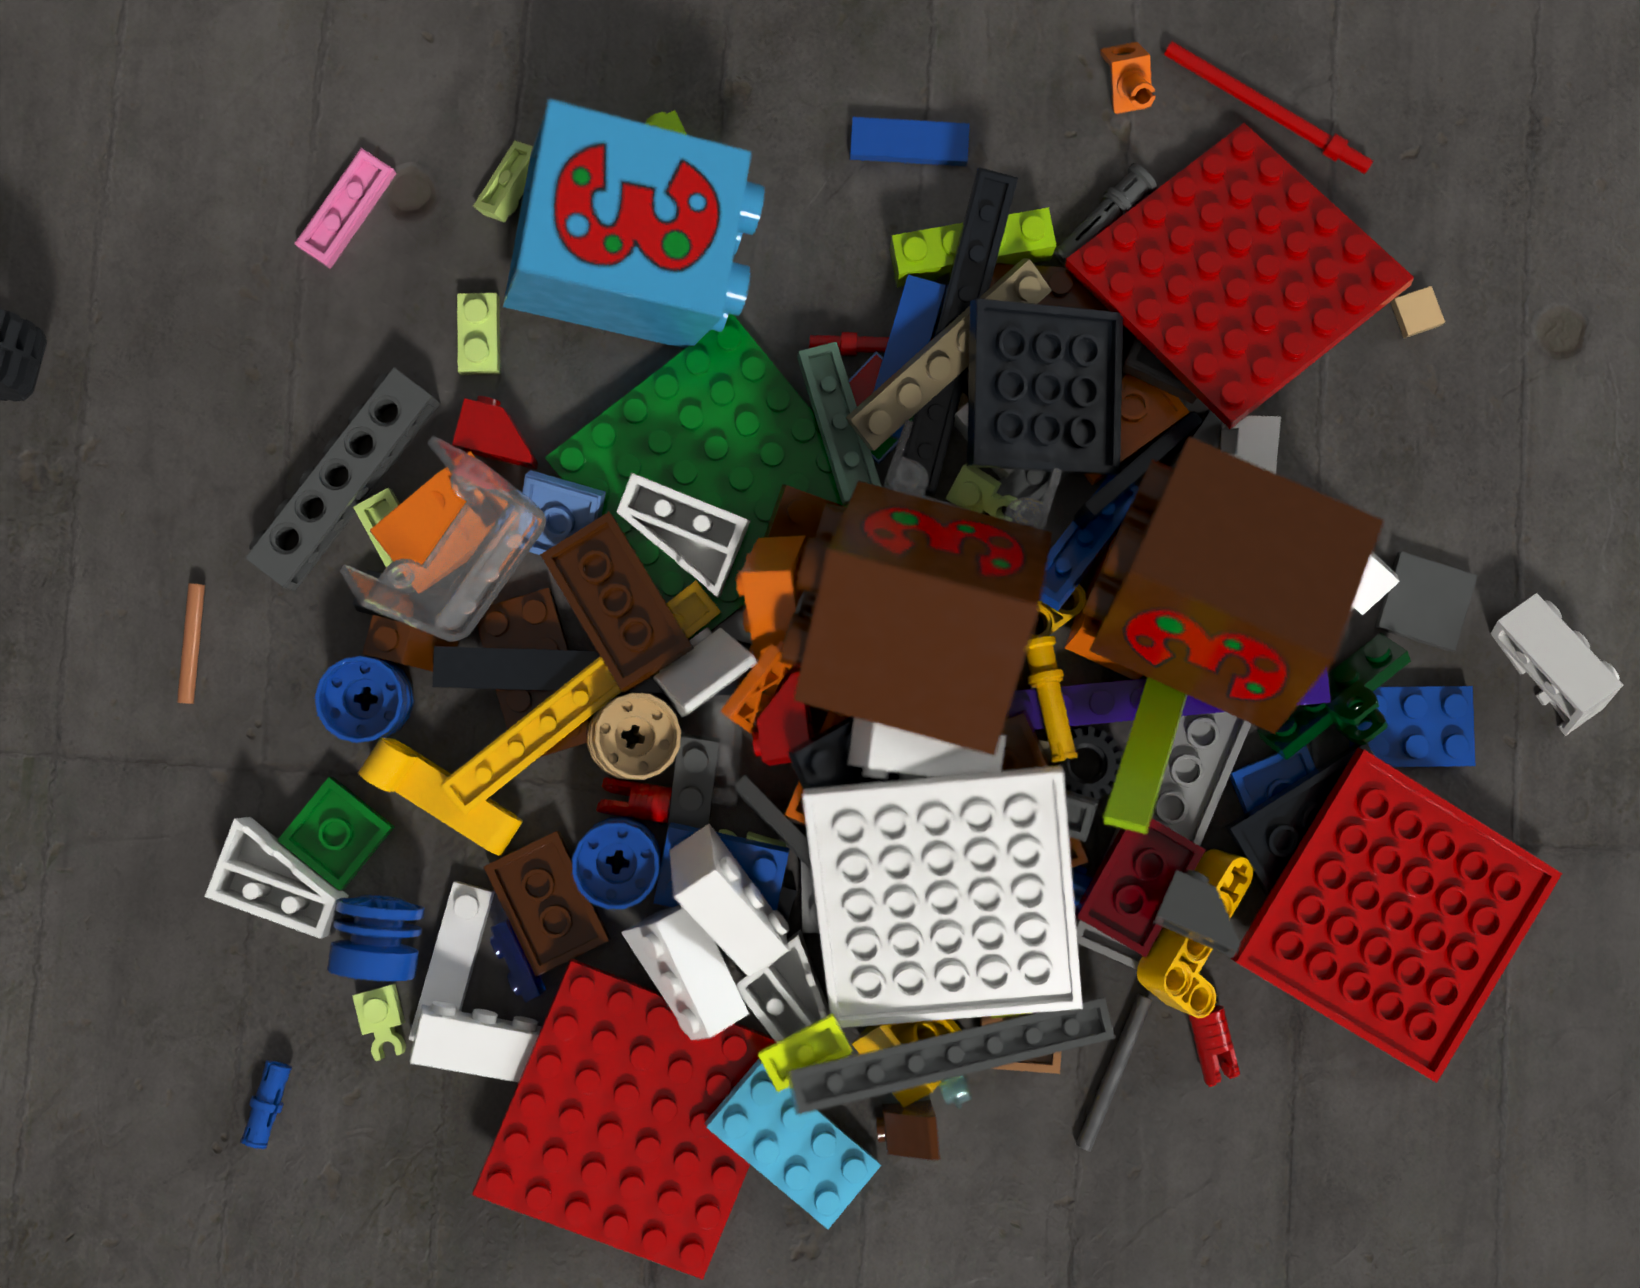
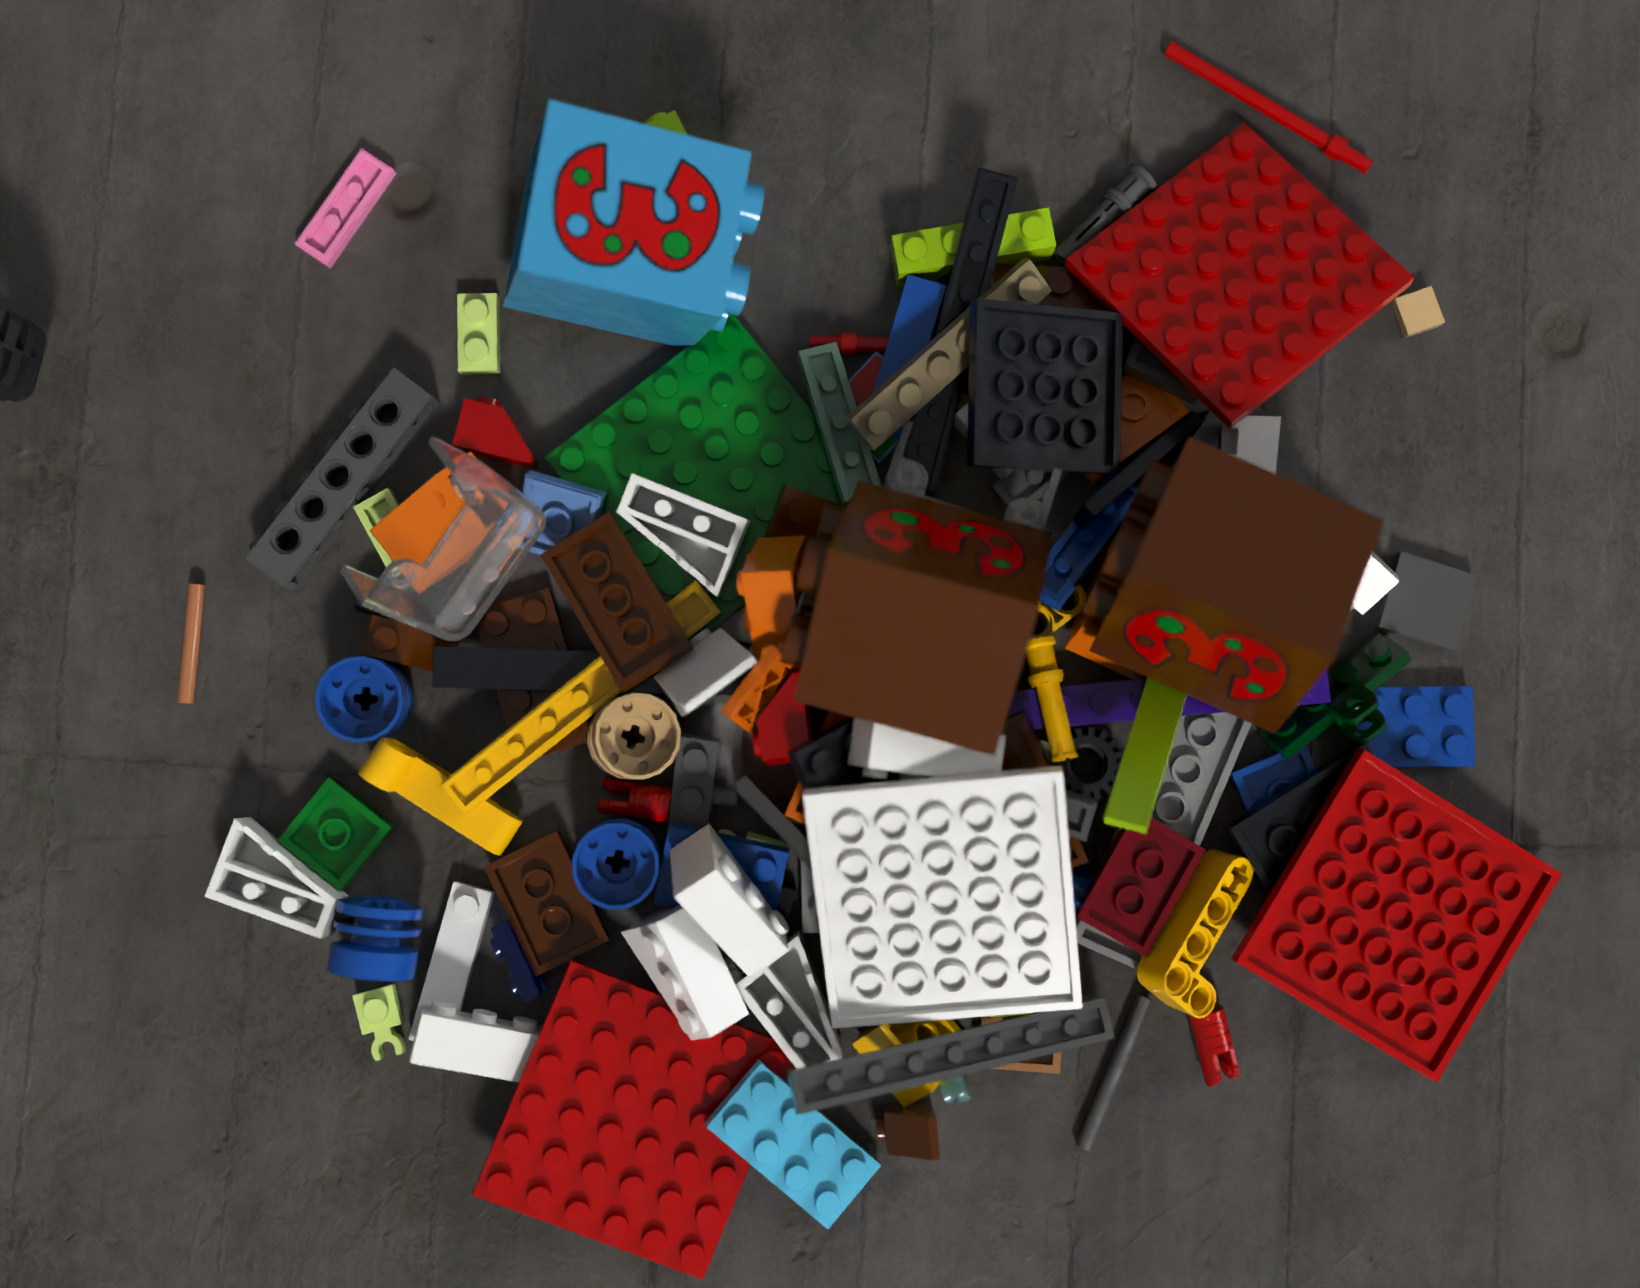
(266, 1104): blue pin -> none
(506, 185): yellowish green plate -> none
(809, 1046): neon yellow plate -> none
(909, 141): blue tile -> none
(978, 492): yellowish green plate -> none
(1129, 77): orange bracket -> none
(1198, 913): dark grey slope -> none
(1557, 661): white wedge -> none

